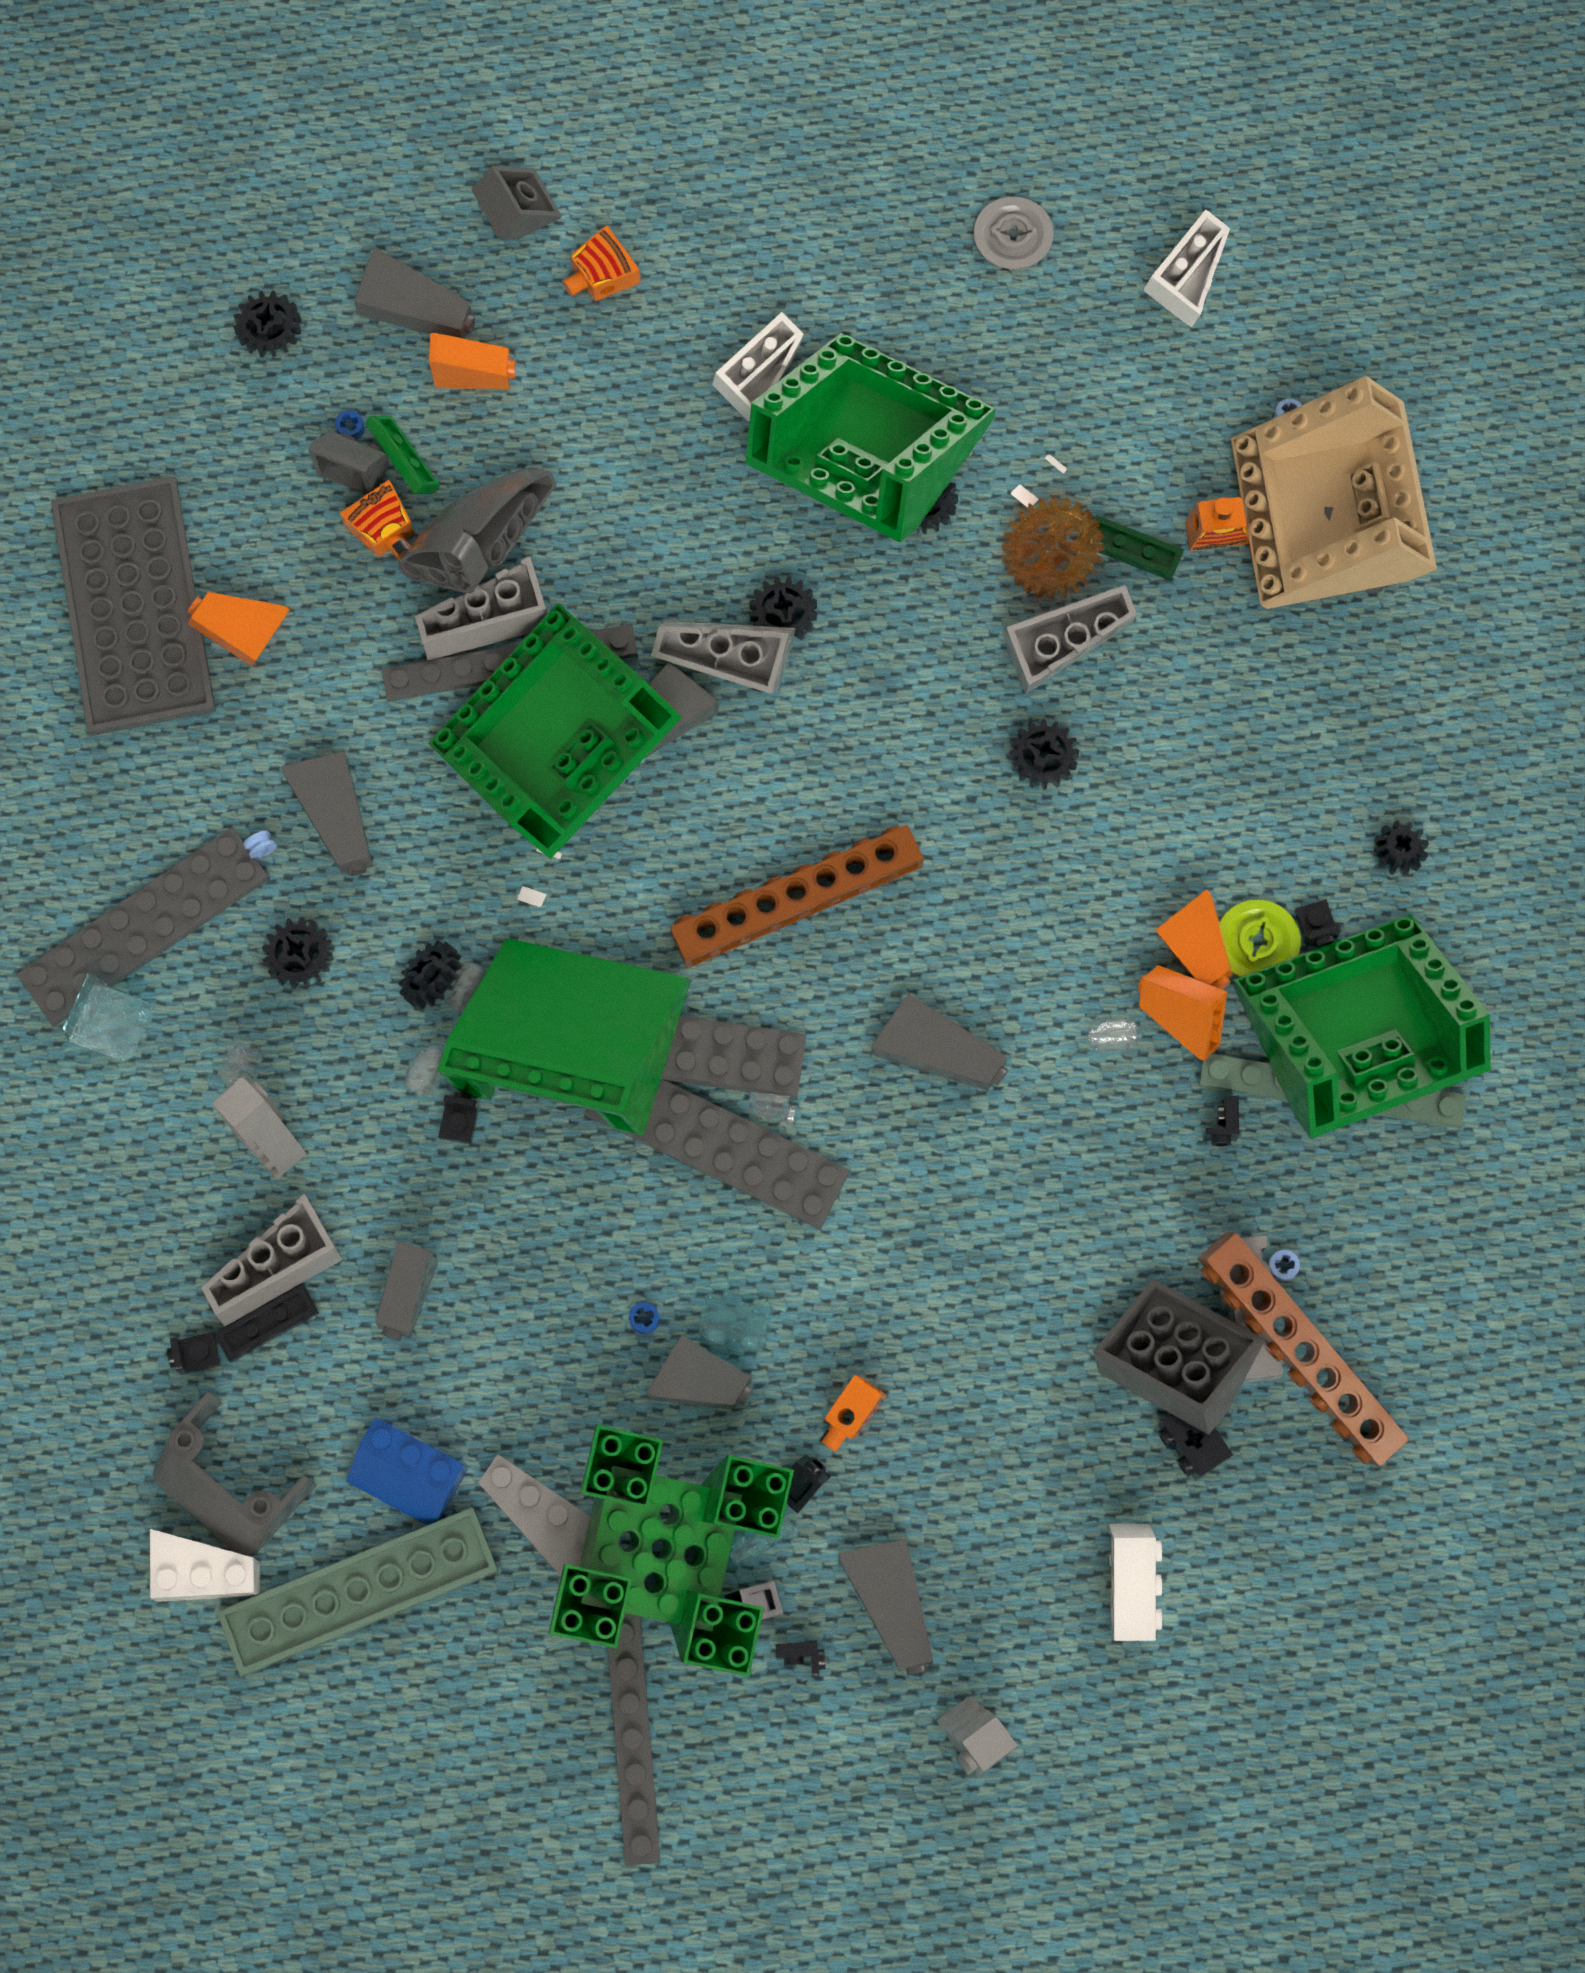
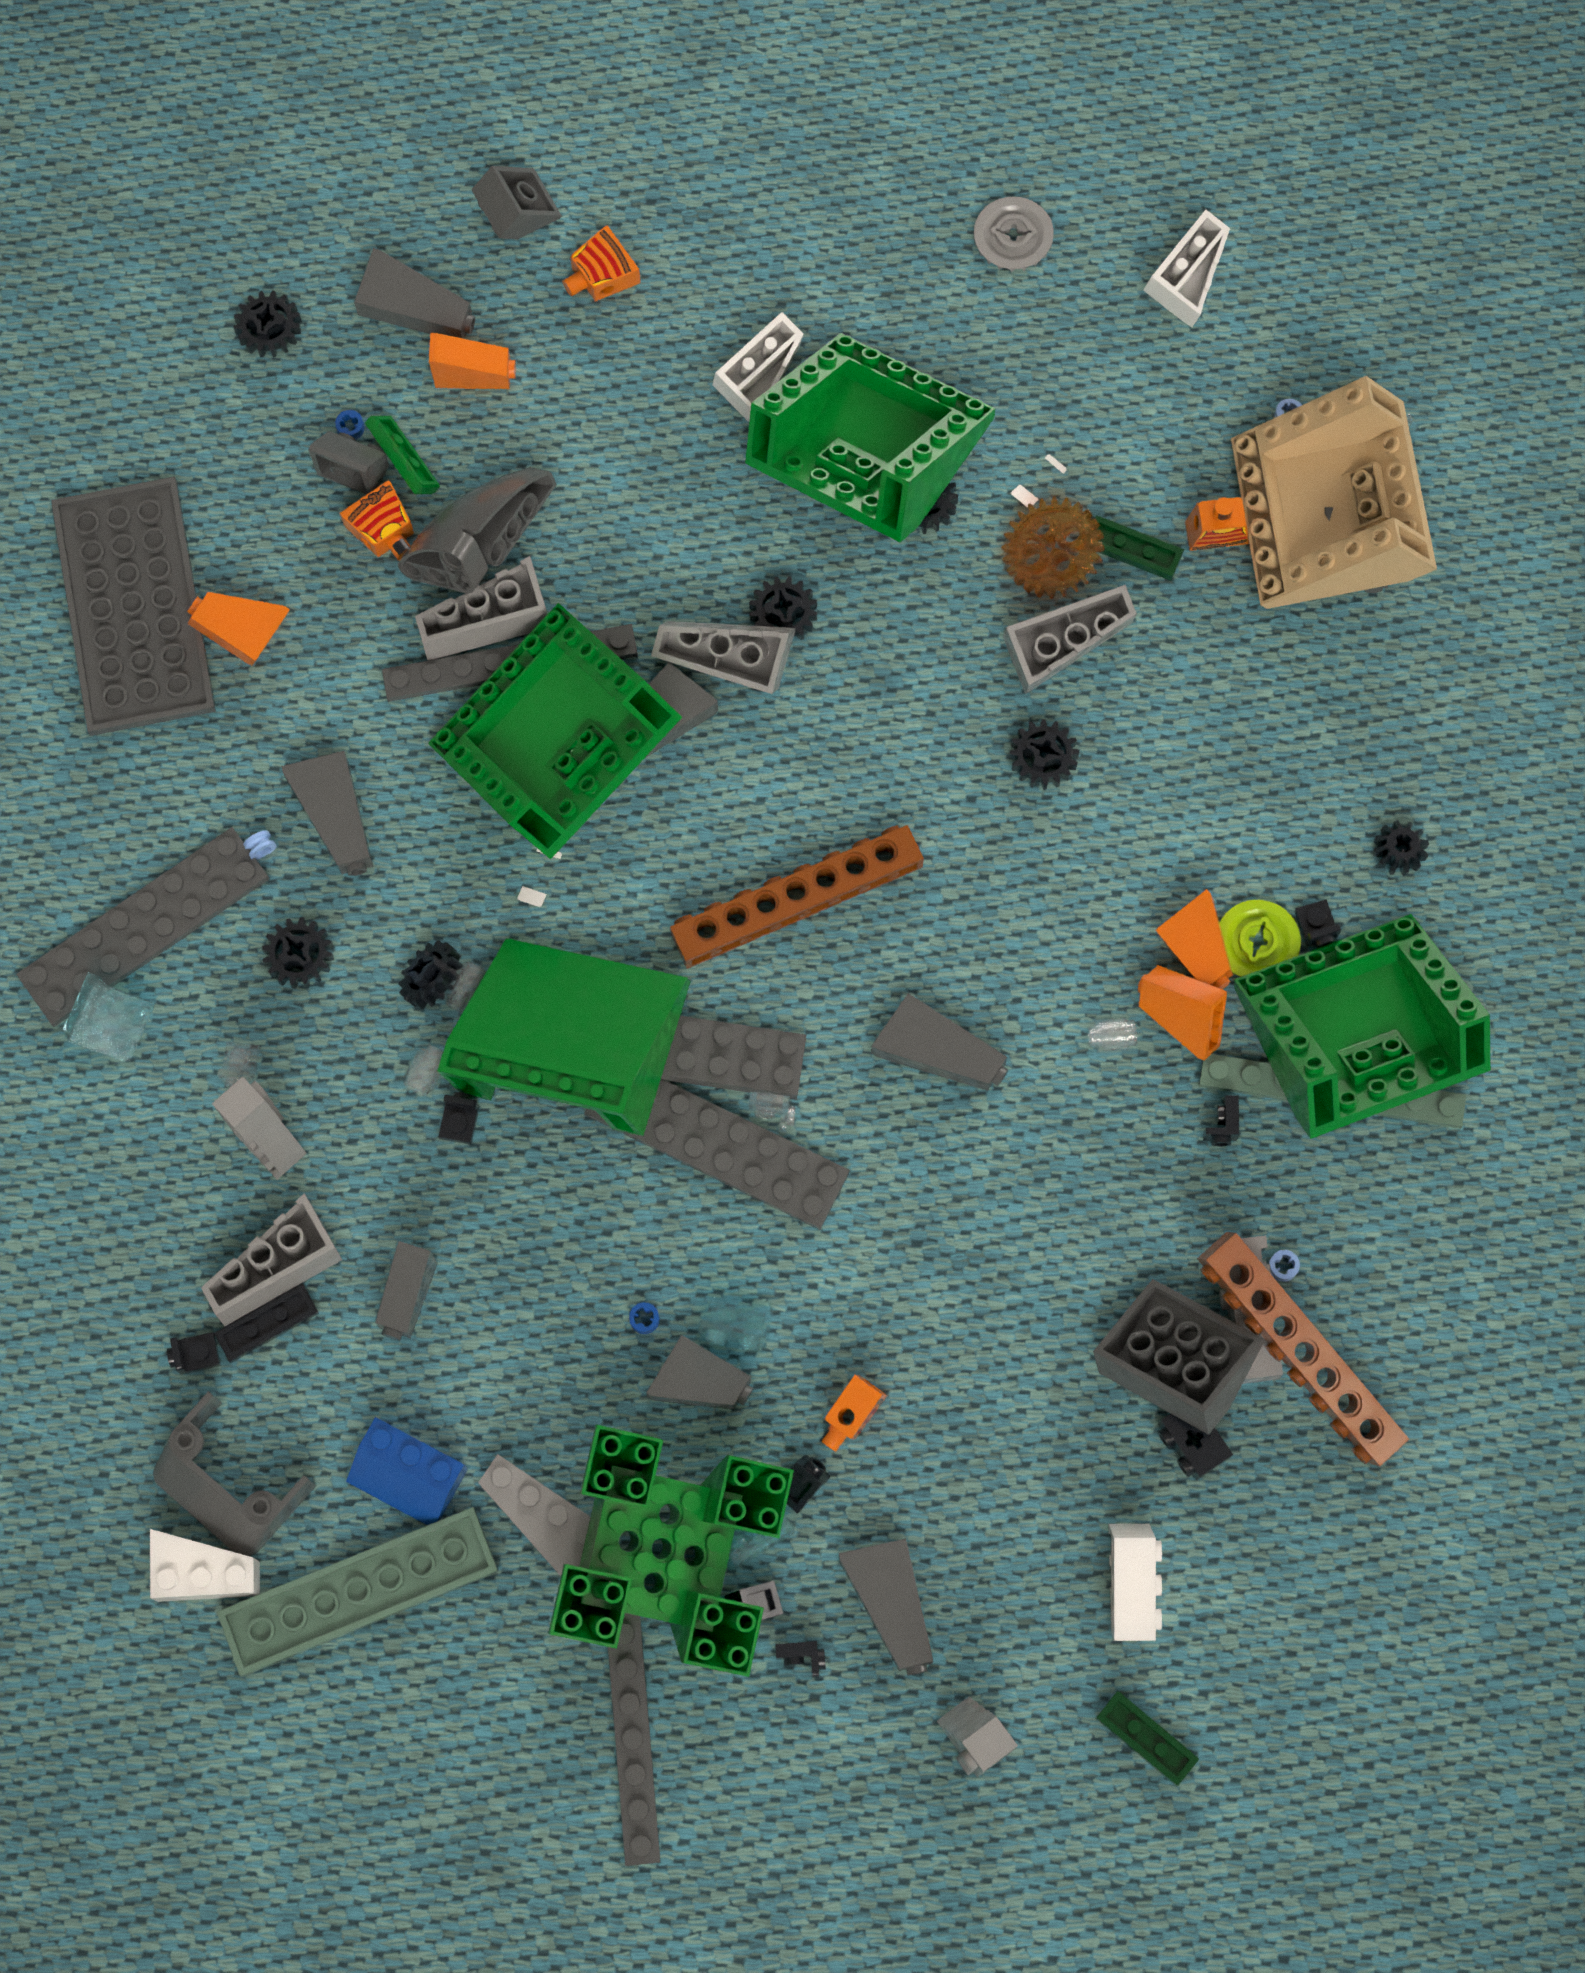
(1147, 1738): none -> dark green plate

